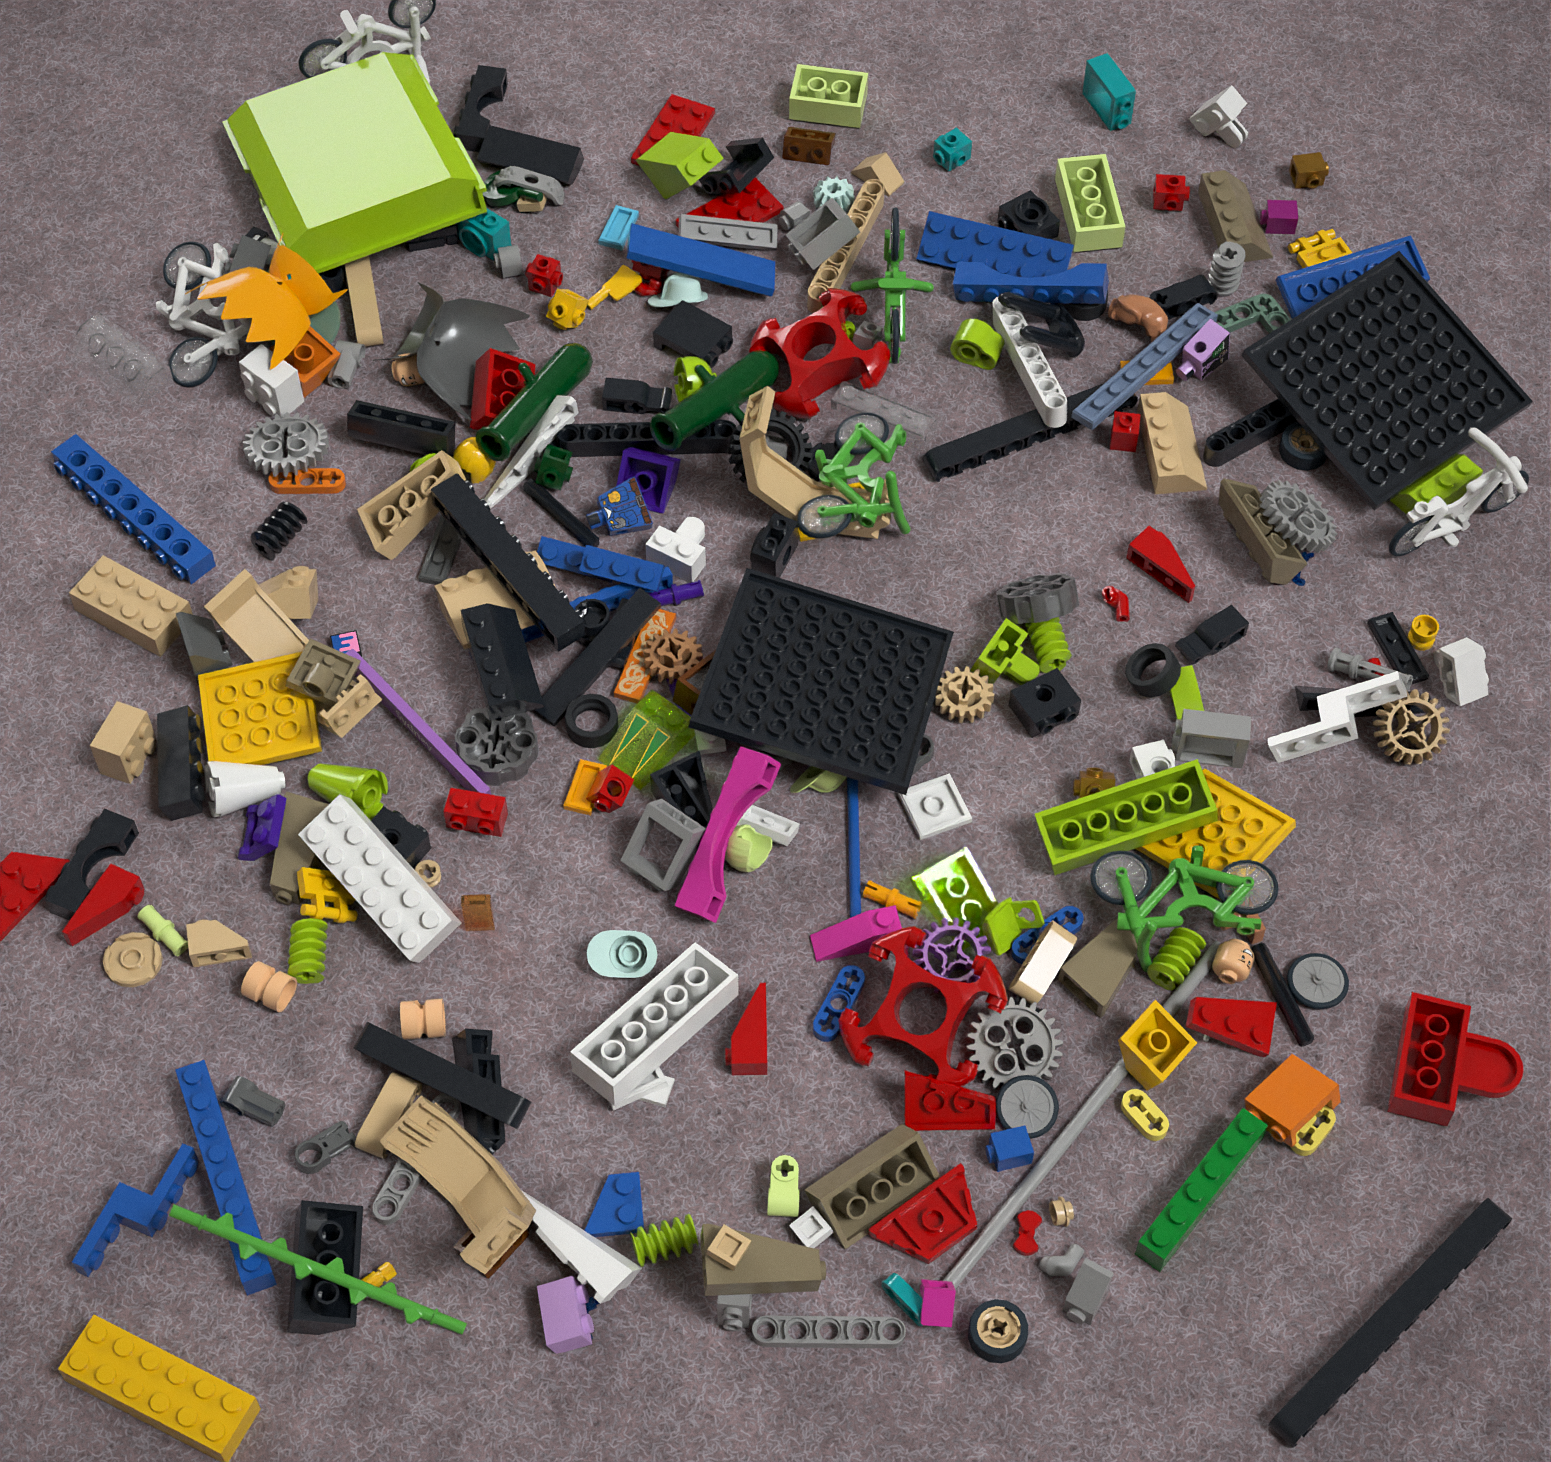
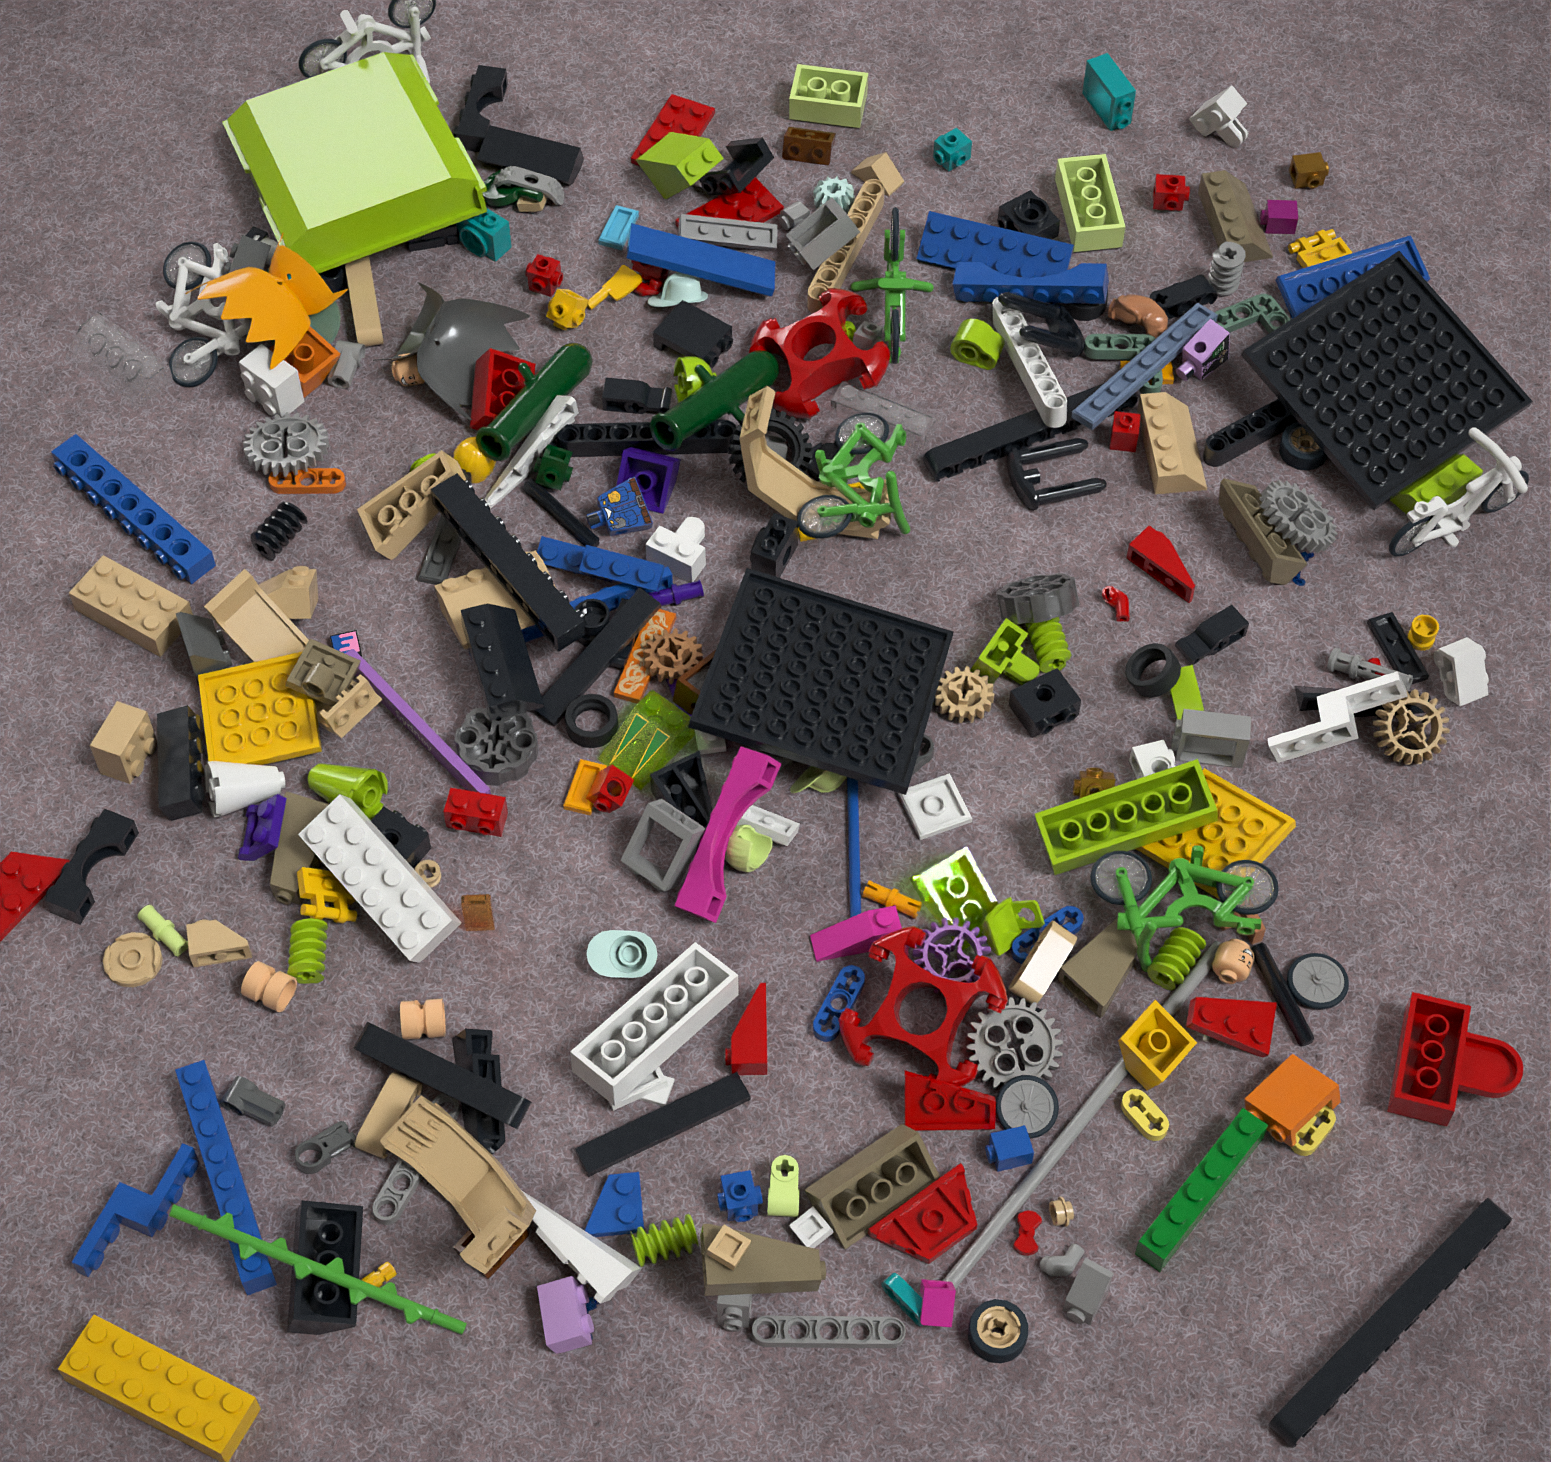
(106, 902): red slope -> none
(400, 429): black brick -> none
(509, 261): light grey plate -> none
(662, 1124): none -> black tile
(739, 1196): none -> blue brick
(1023, 480): none -> black piece
(1129, 353): none -> sand green beam

